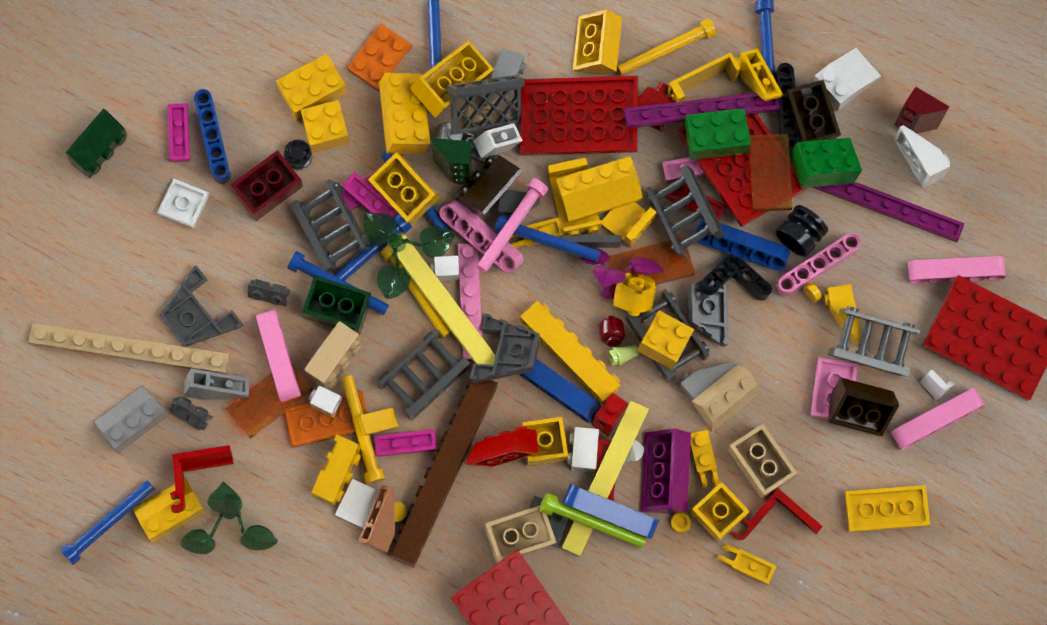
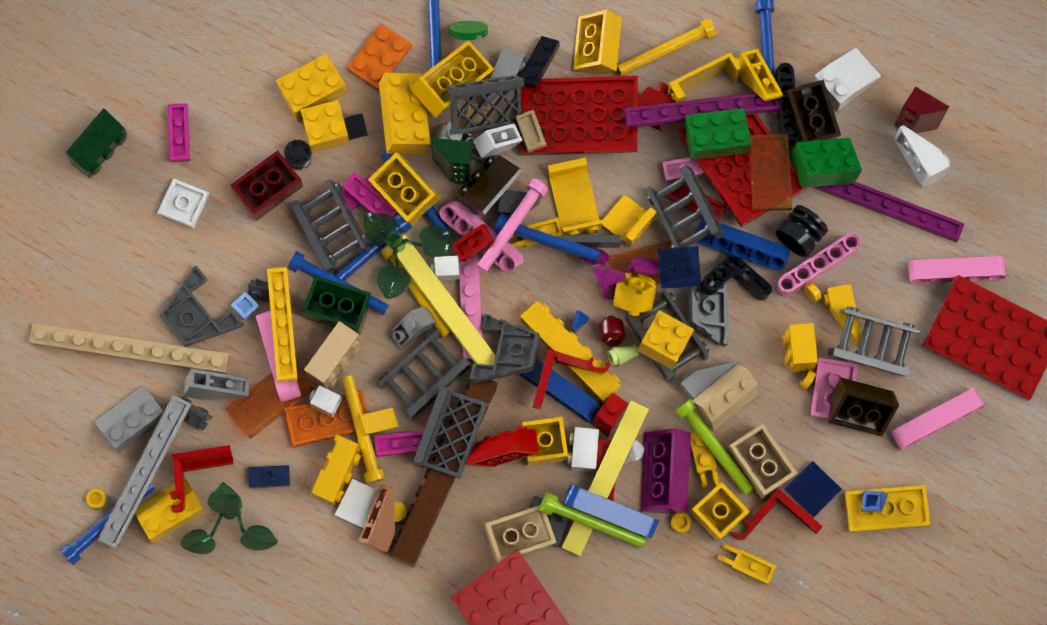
(96, 499): none -> yellow tile
(144, 472): none -> light grey tile
(208, 128): blue beam -> none
(245, 306): none -> light blue plate
(269, 476): none -> dark blue plate
(282, 325): none -> yellow plate
(355, 126): none -> black slope
(412, 326): none -> light grey slope
(433, 427): none -> dark grey fence
(468, 30): none -> green tile
(473, 242): none -> red plate
(531, 131): none -> tan tile
(539, 61): none -> black plate
(562, 359): none -> red hinge
(579, 321): none -> blue slope
(599, 189): yellow slope -> none
(679, 267): none -> clear blue tile
(687, 411): none -> lime piece
(800, 347): none -> yellow brick
(807, 380): none -> yellow tile
(813, 489): none -> clear blue tile
(874, 501): none -> blue slope
(935, 385): white tile -> none

